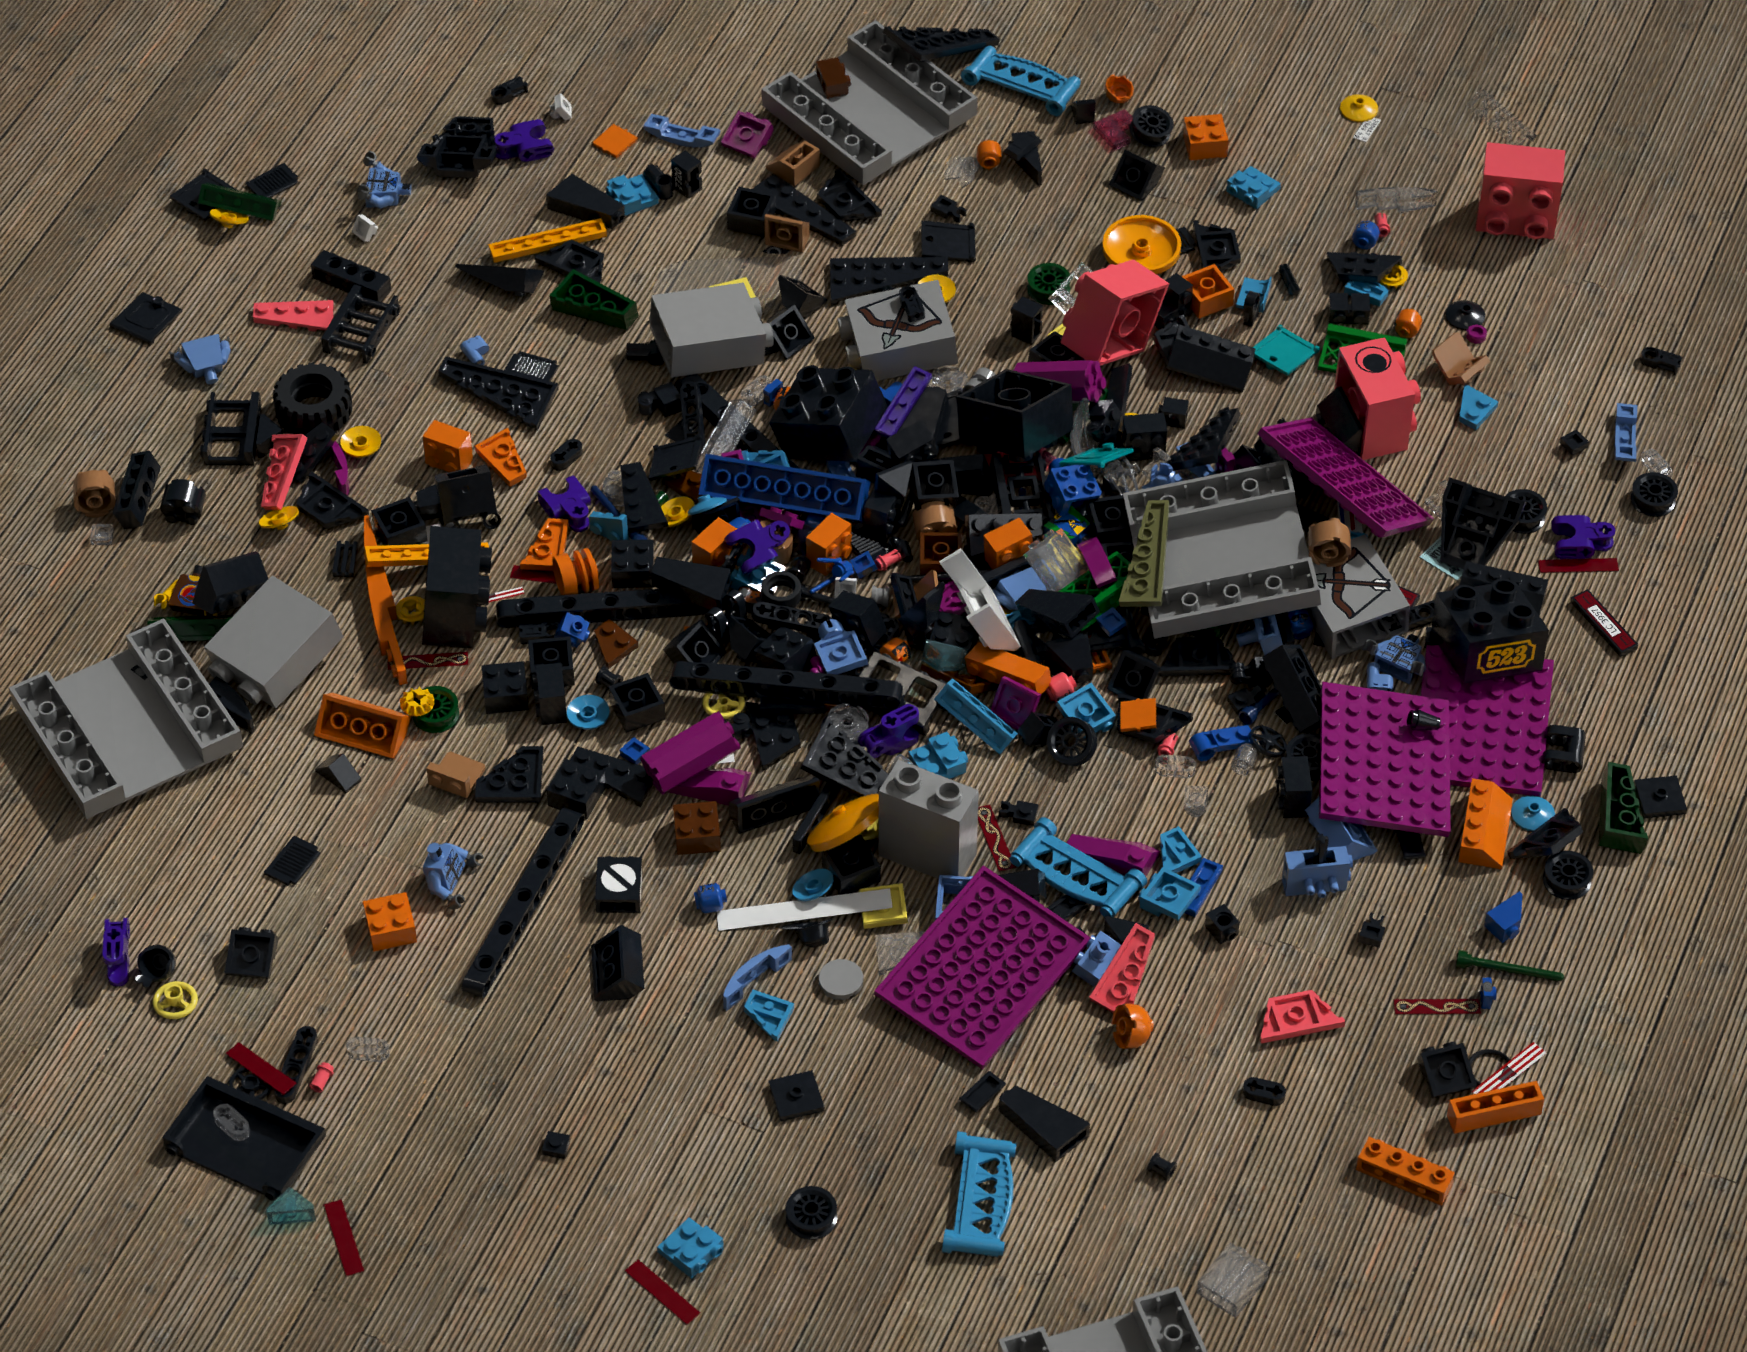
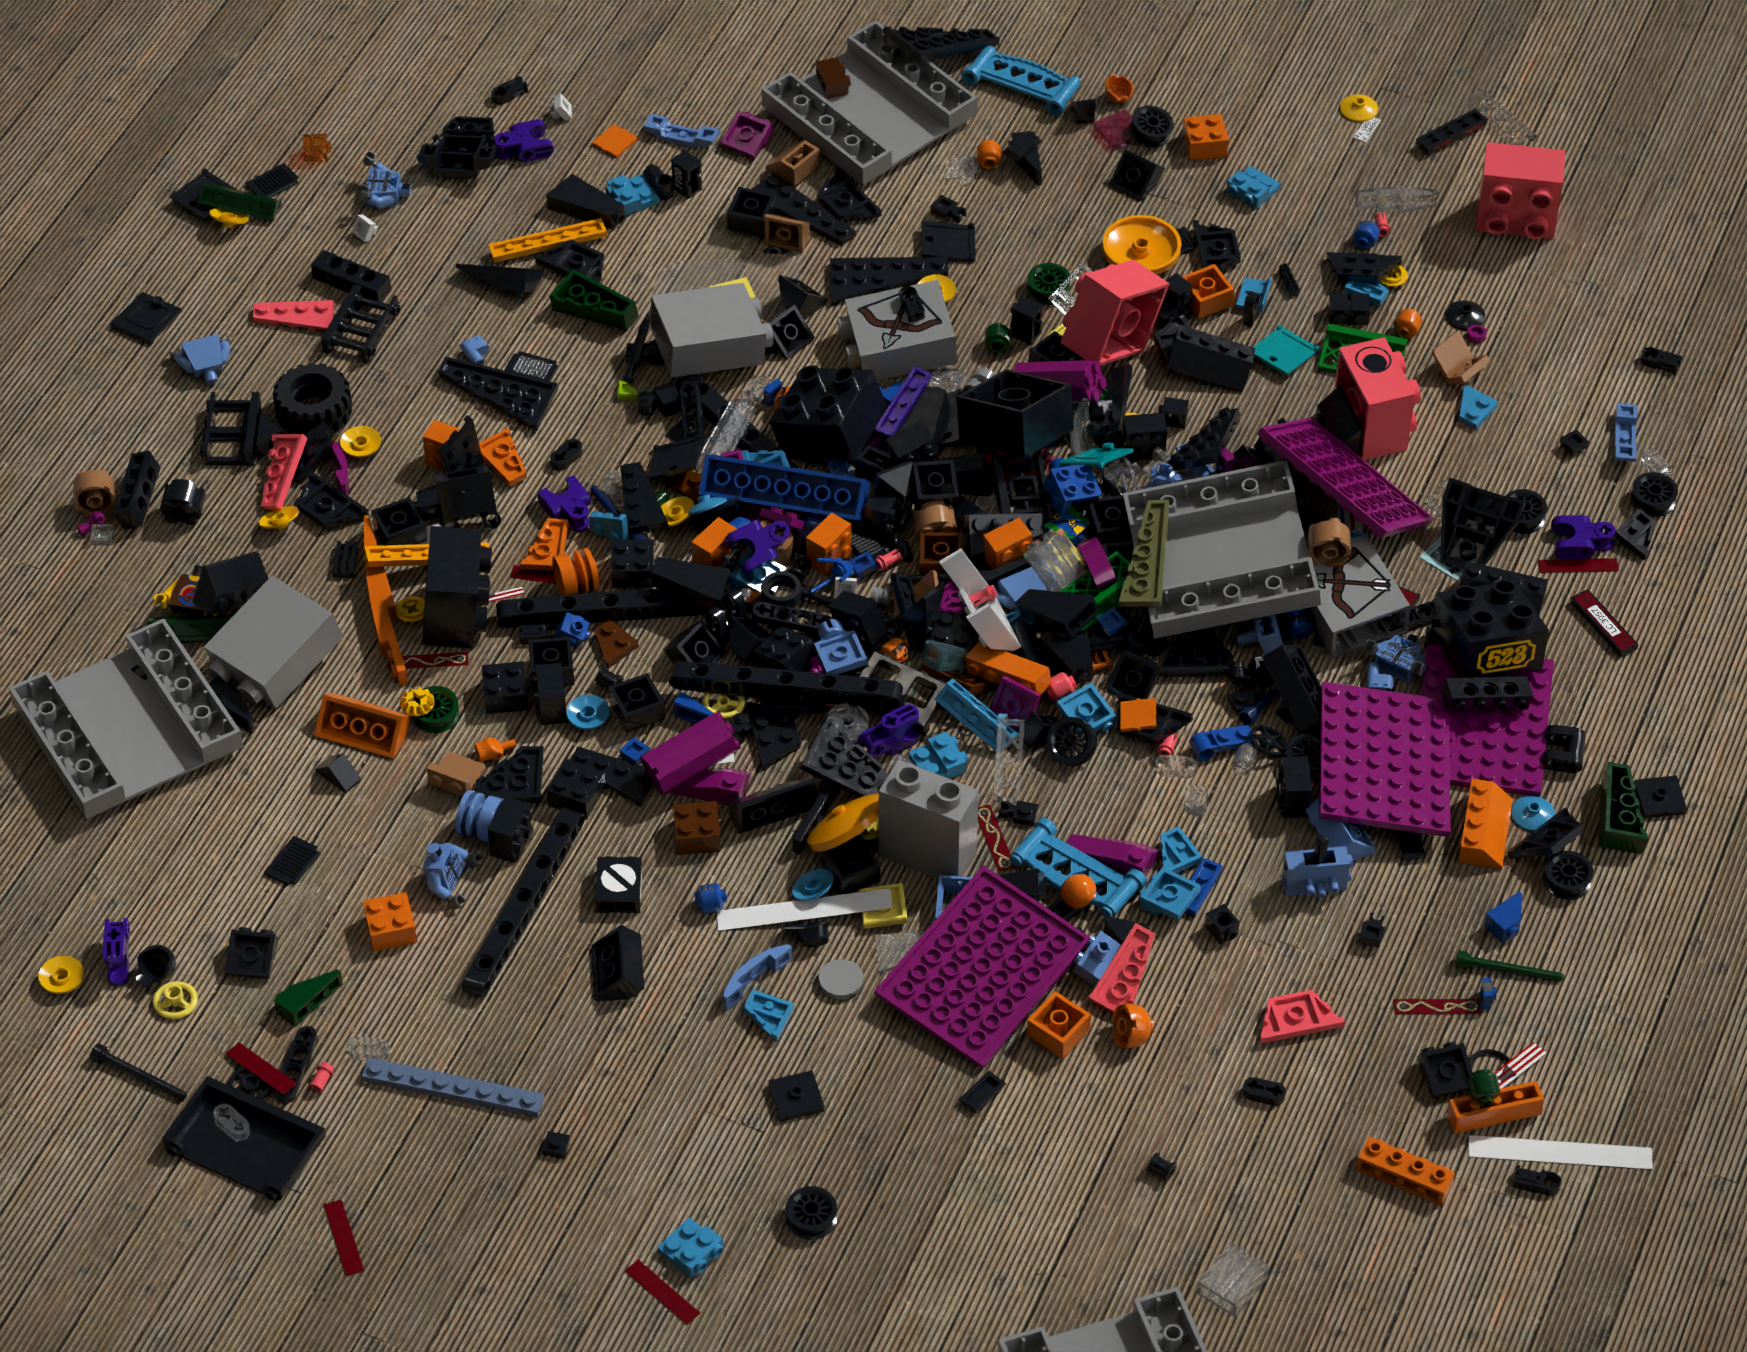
(61, 967): none -> yellow dish
(95, 518): none -> magenta arm
(101, 1054): none -> black piece
(290, 1208): clear light blue slope -> none
(304, 997): none -> dark green slope
(316, 147): none -> clear orange brick
(453, 1087): none -> sand blue plate
(461, 449): none -> black wing
(476, 814): none -> medium blue wheel
(492, 749): none -> orange piece
(510, 829): none -> black brick
(626, 392): none -> lime tile
(633, 361): none -> black sword
(690, 709): none -> blue slope
(965, 1235): dark azure piece -> none
(984, 595): none -> coral pin
(997, 337): none -> dark green head
(1000, 763): none -> clear fence
(1044, 1123): black slope -> none
(1058, 1024): none -> orange brick
(1078, 891): none -> orange hair
(1422, 721): black cone -> none
(1451, 131): none -> black plate
(1484, 1086): none -> dark green head
(1486, 694): none -> black brick
(1534, 1181): none -> black piece
(1560, 1152): none -> white sticker
(1637, 533): none -> black wing

